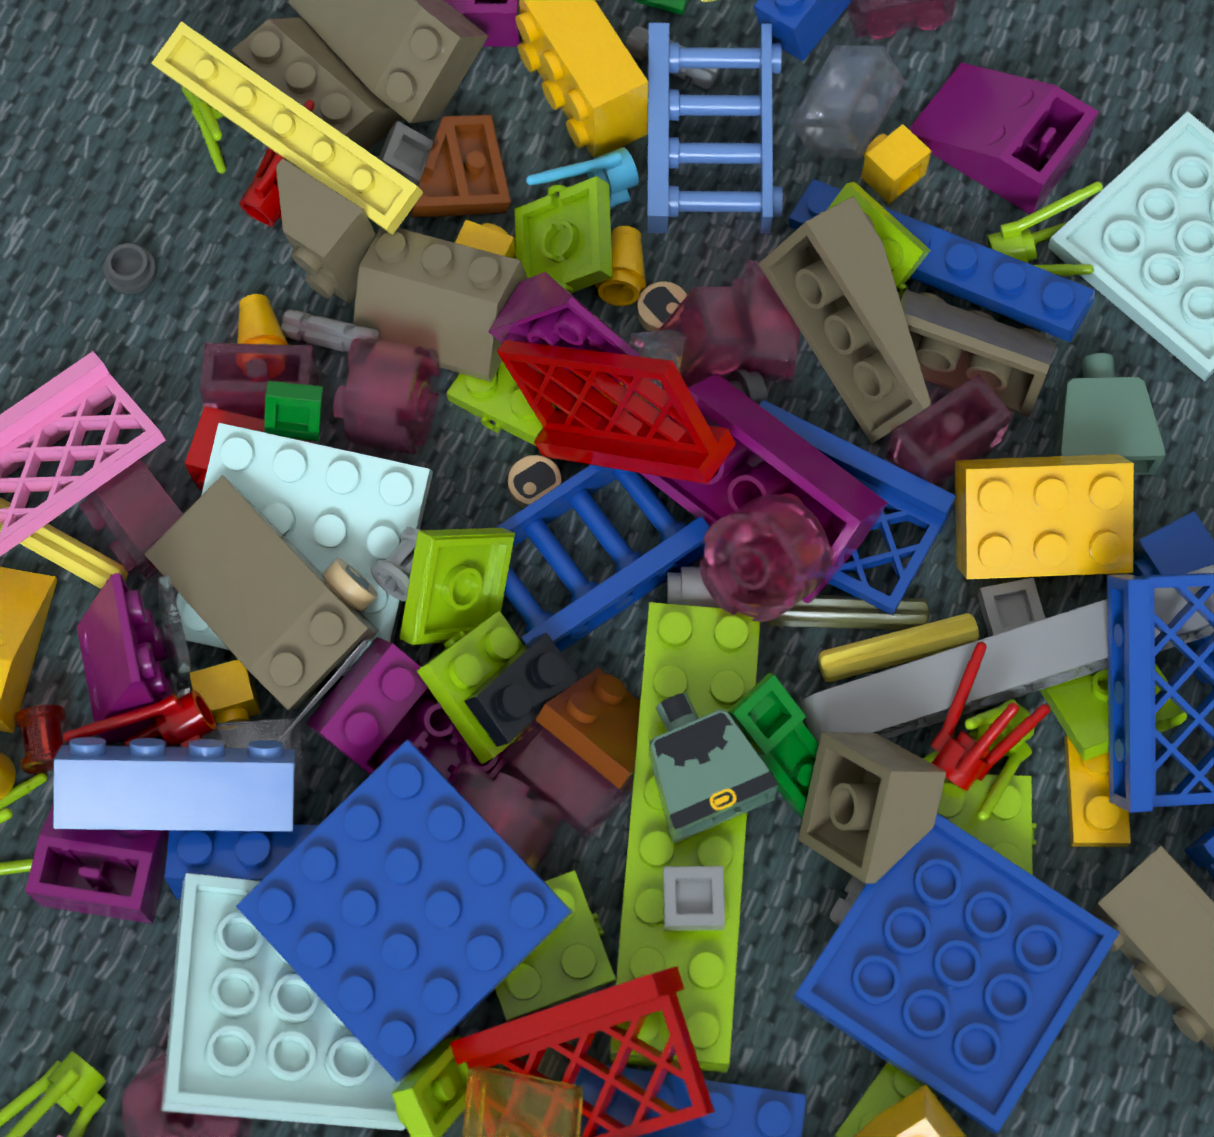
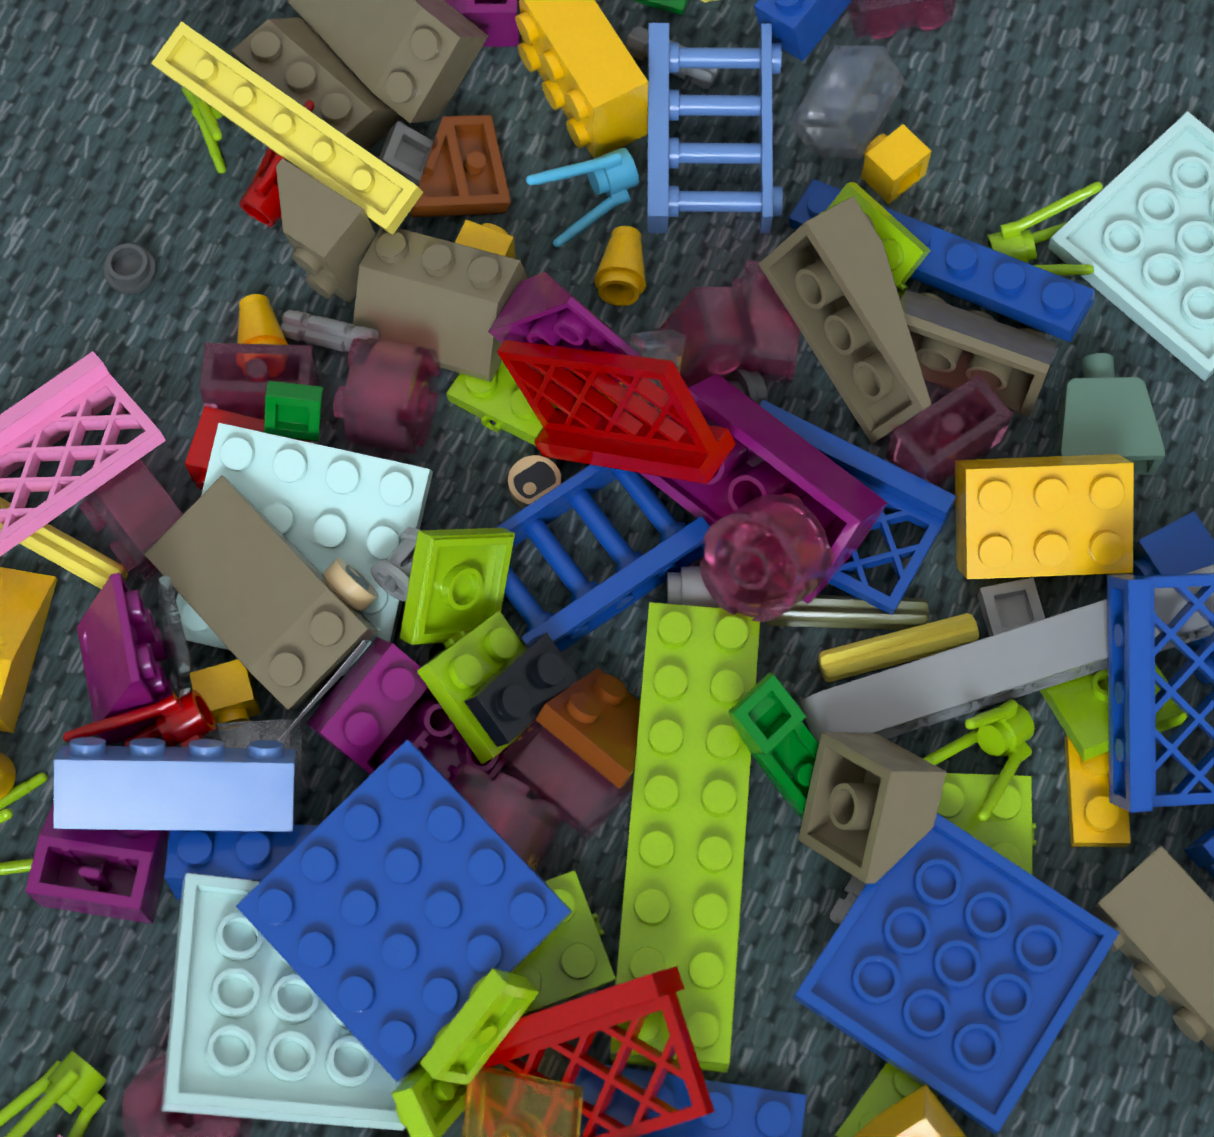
(40, 736): clear red bush -> none
(479, 1026): none -> lime plate
(567, 235): lime plate -> none
(658, 303): tile -> none
(693, 898): light grey plate -> none
(705, 769): sand green torso -> none
(966, 757): red plant -> none
(1006, 132): magenta slope -> none

